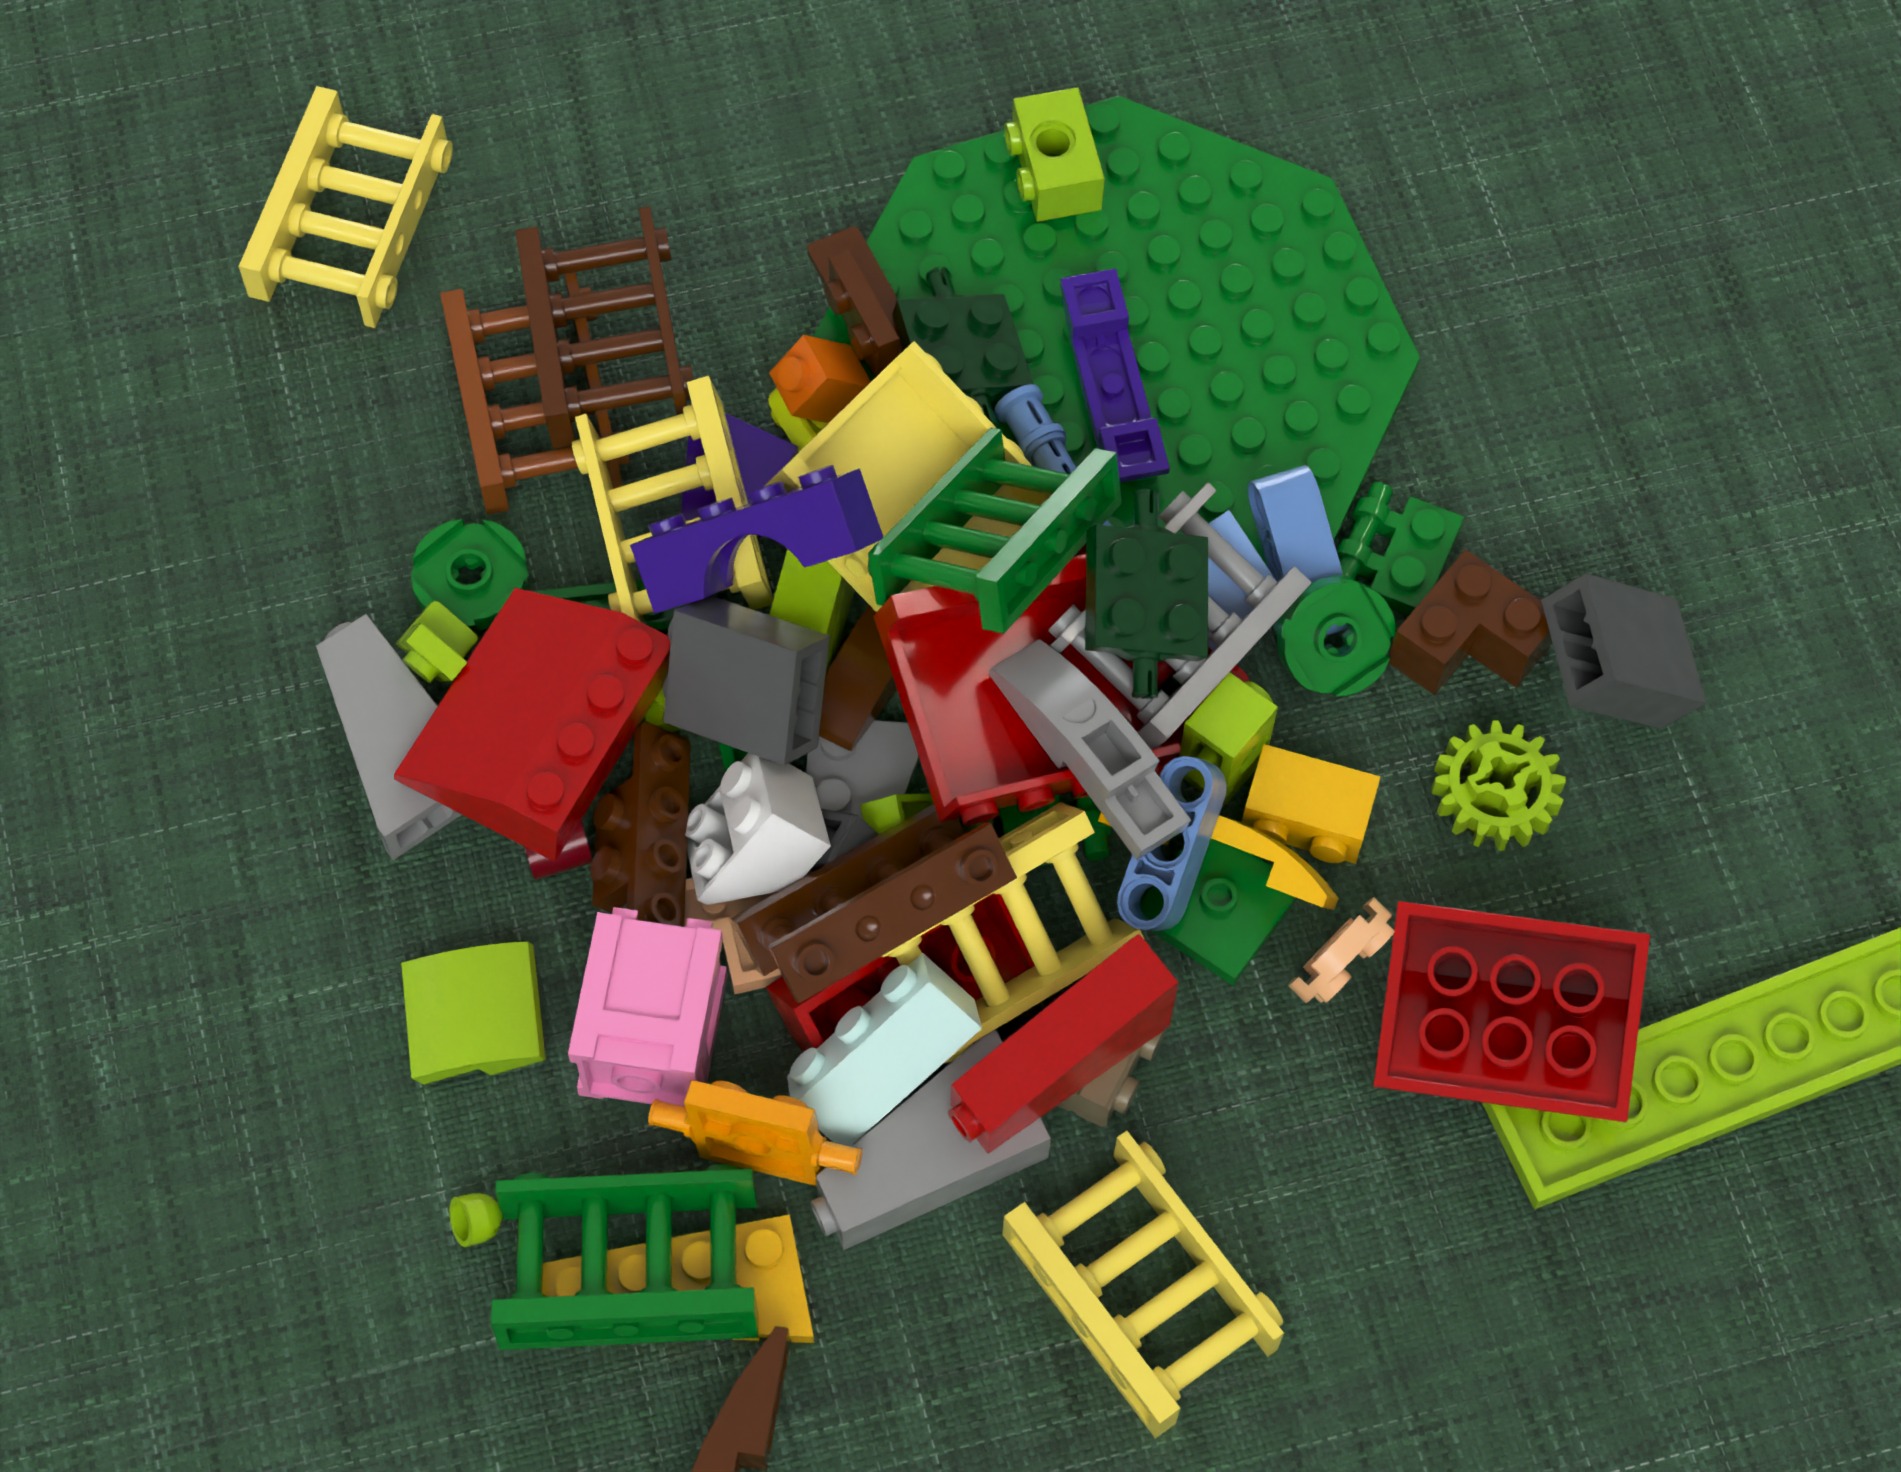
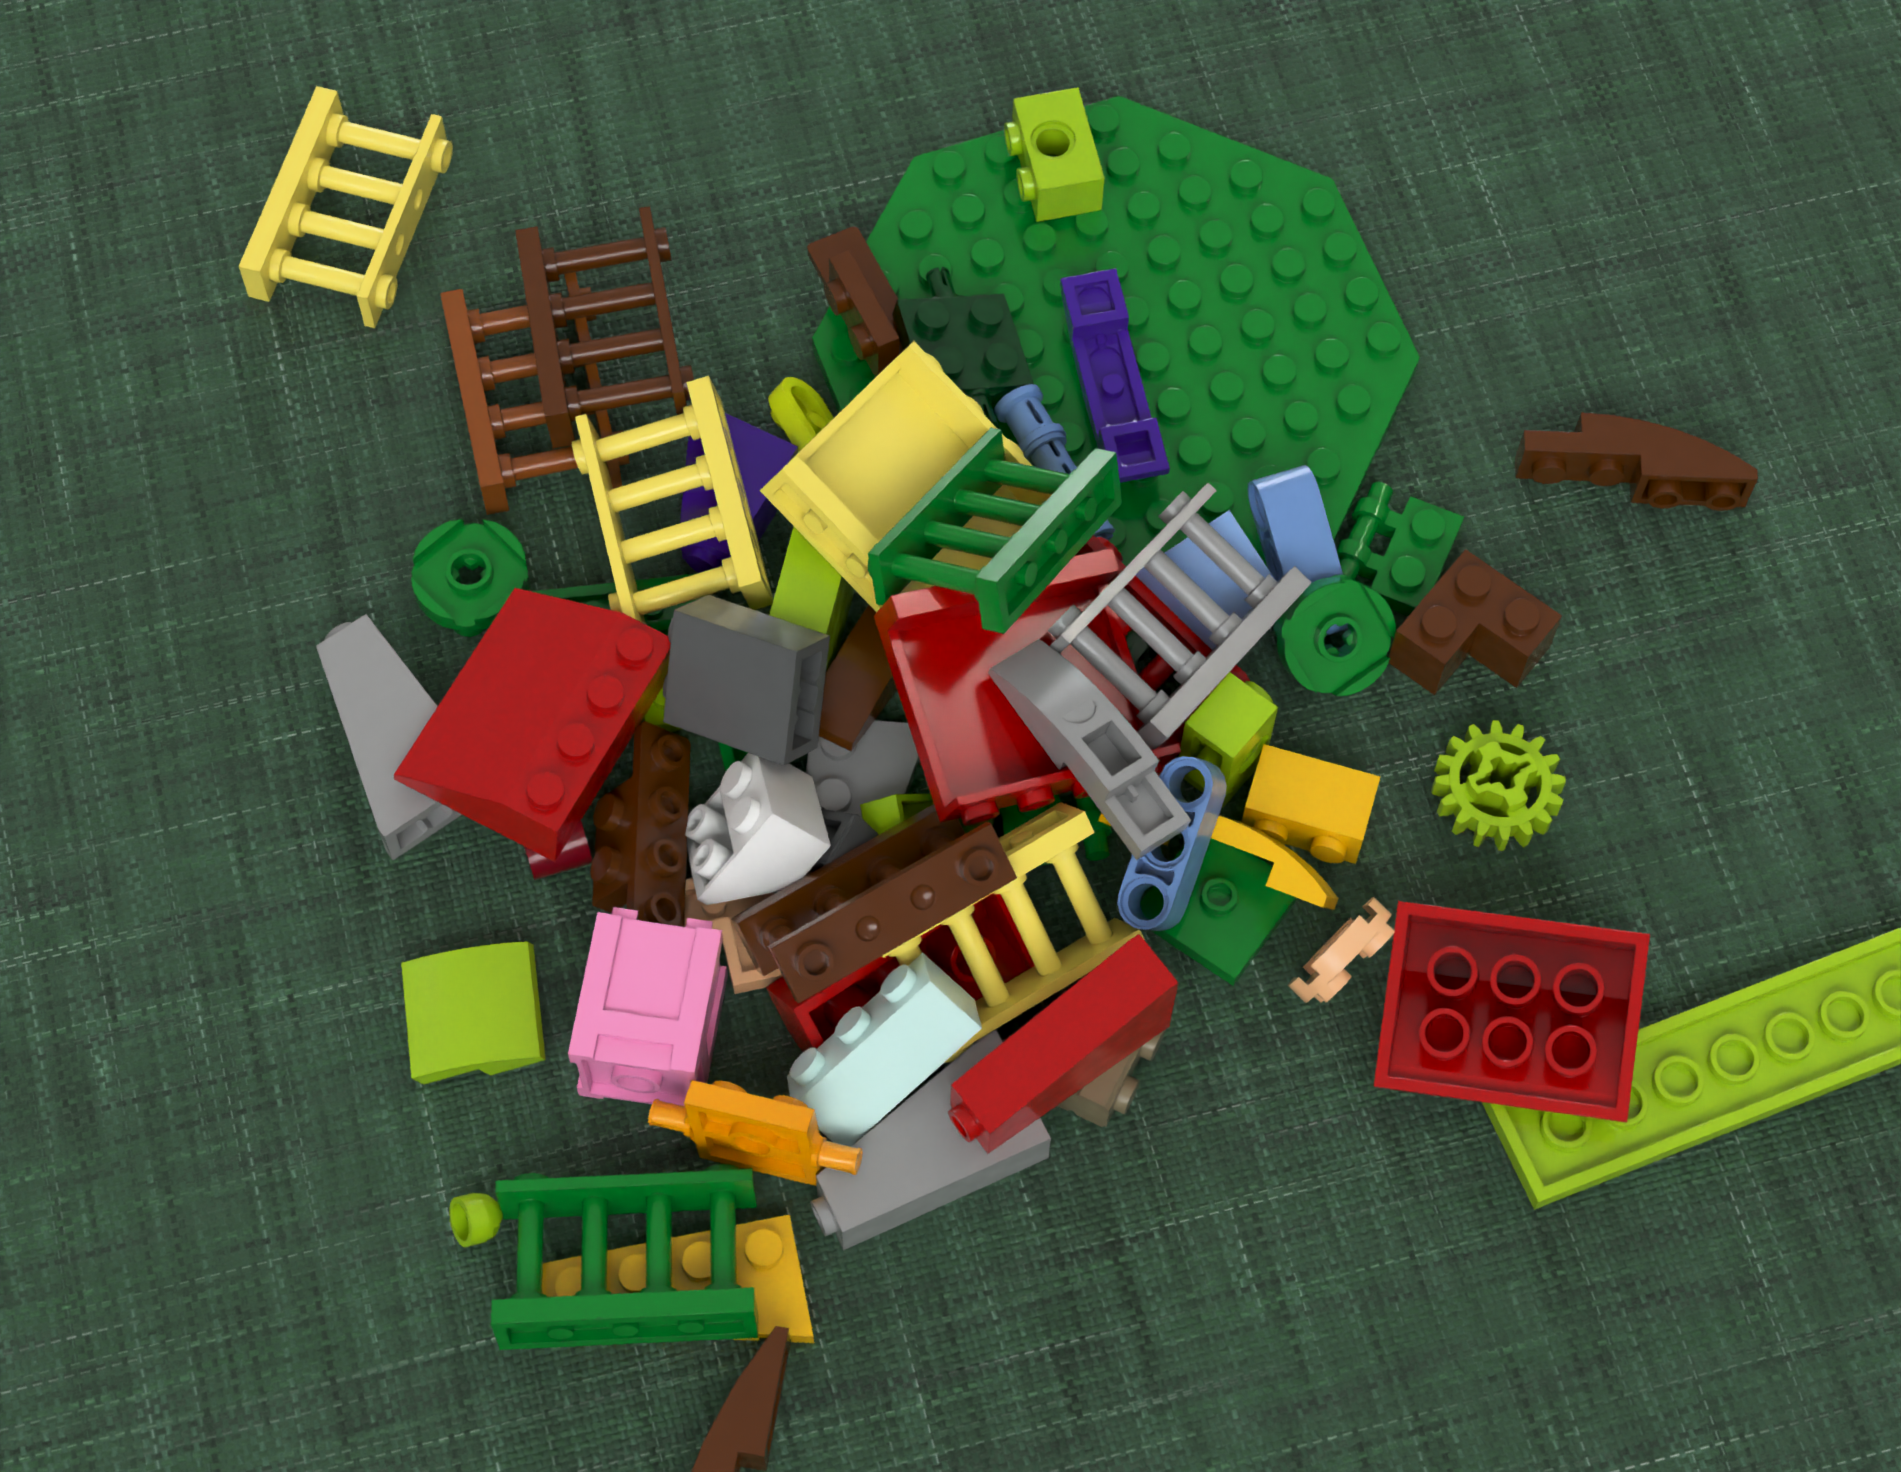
(436, 644): lime bracket -> none
(815, 522): dark purple arch -> none
(819, 378): orange brick -> none
(1117, 1339): light yellow fence -> none
(1146, 593): dark green plate -> none
(1623, 651): dark grey brick -> none
(1657, 461): none -> reddish brown slope

